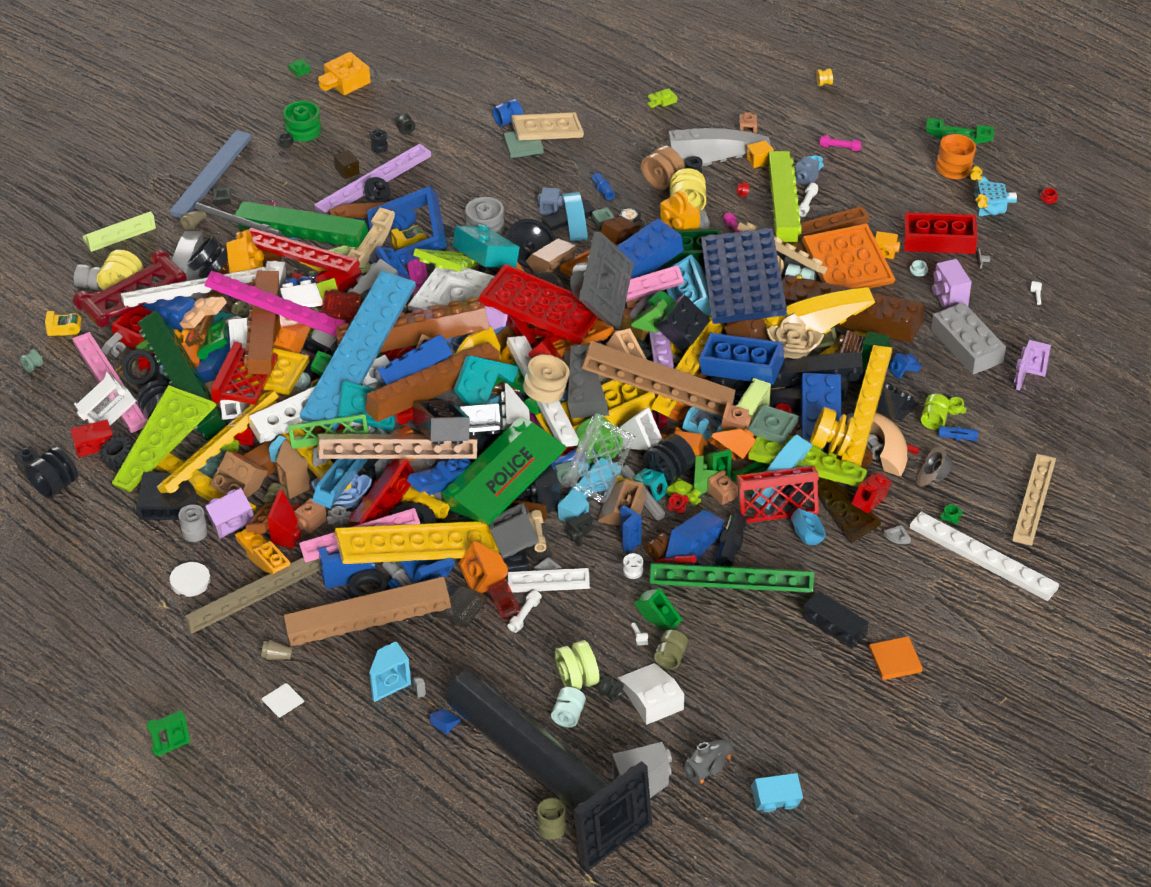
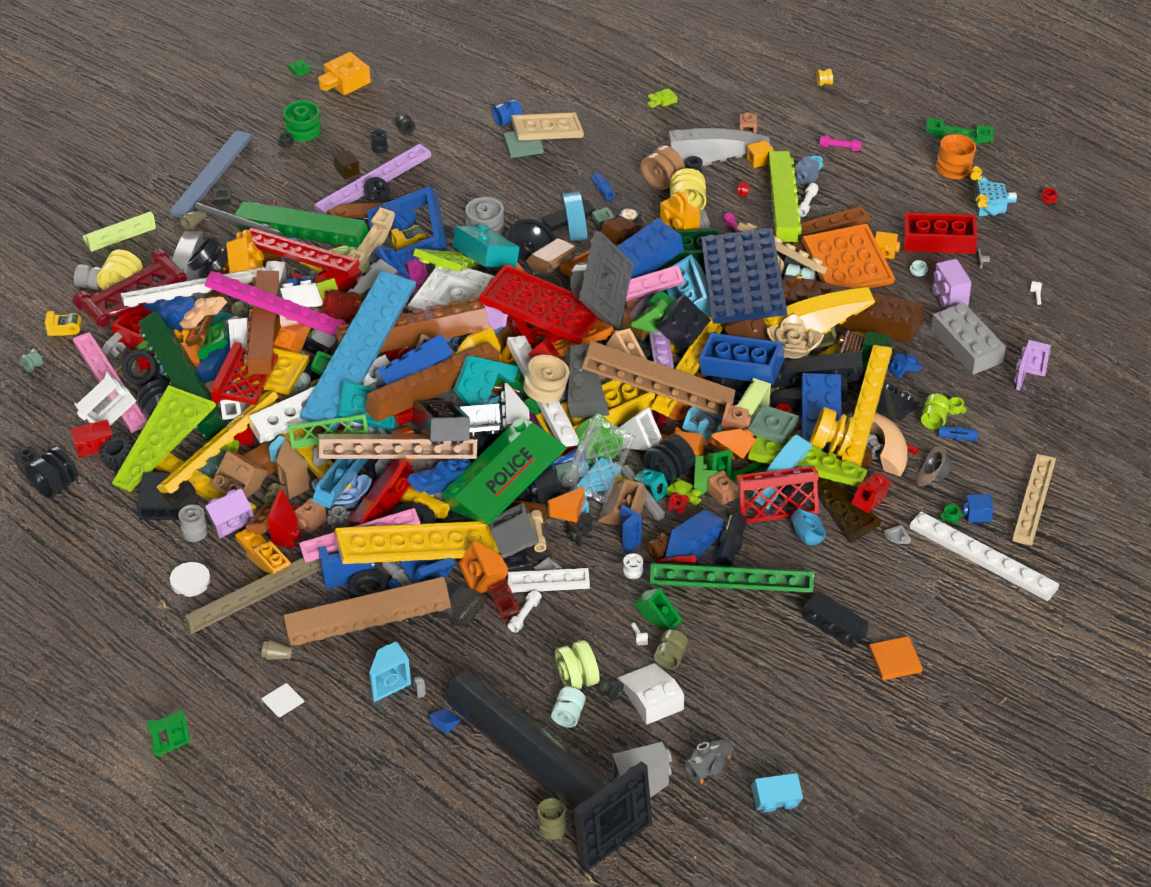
(549, 200): sand blue brick -> none
(568, 505): none -> orange slope
(978, 508): none -> blue brick

